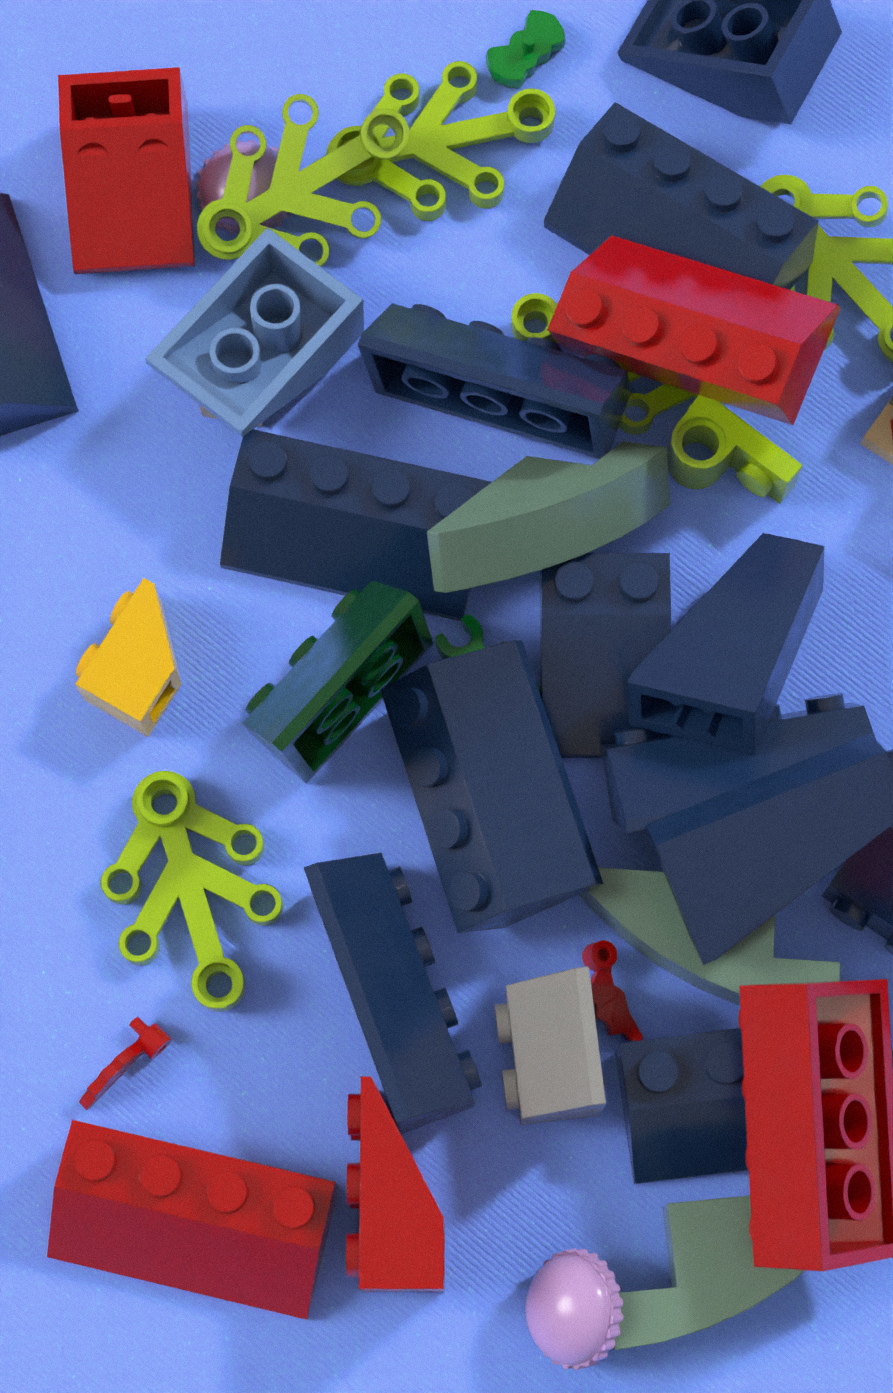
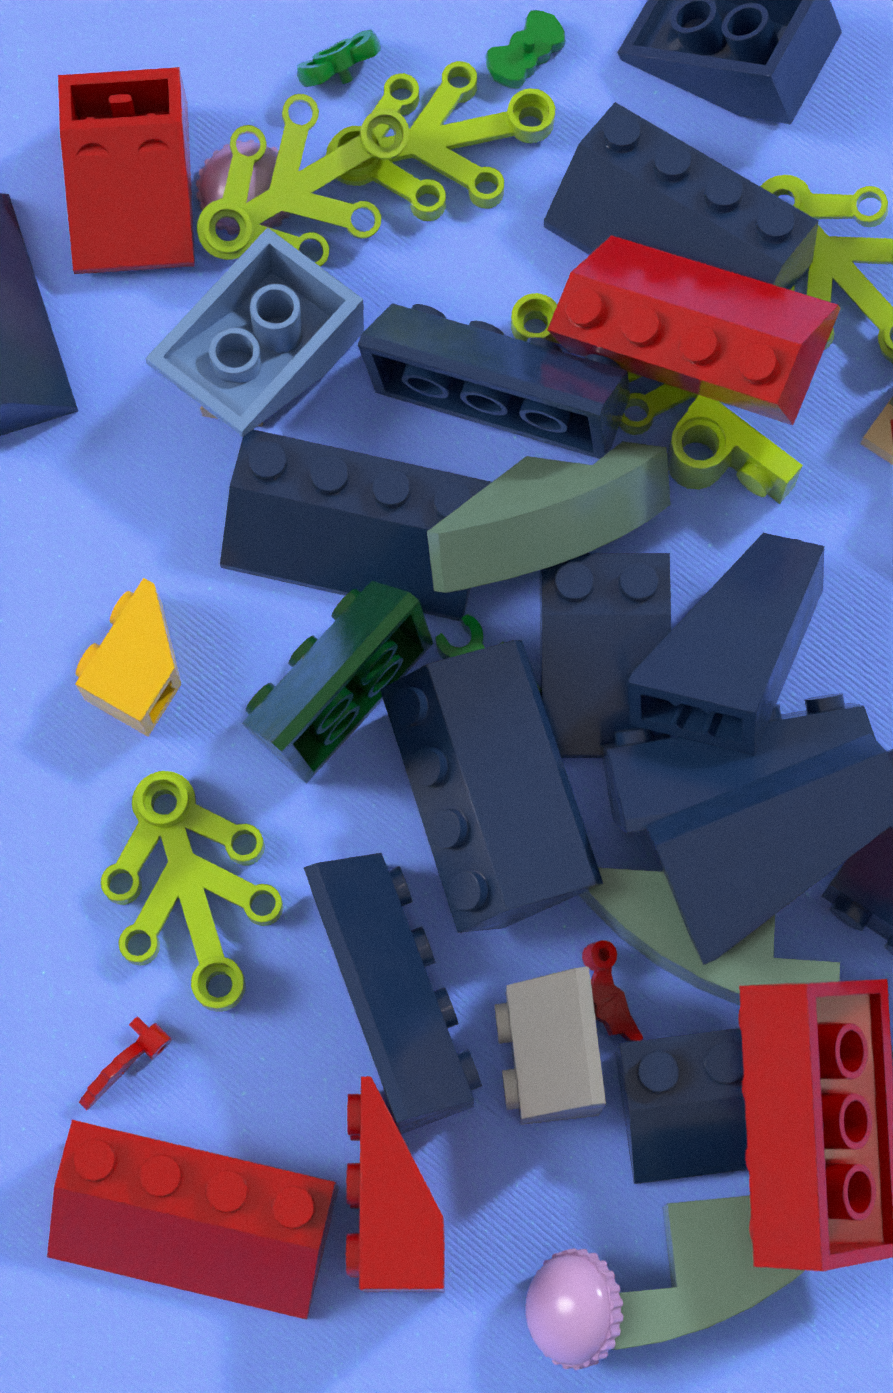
(338, 59): none -> green piece

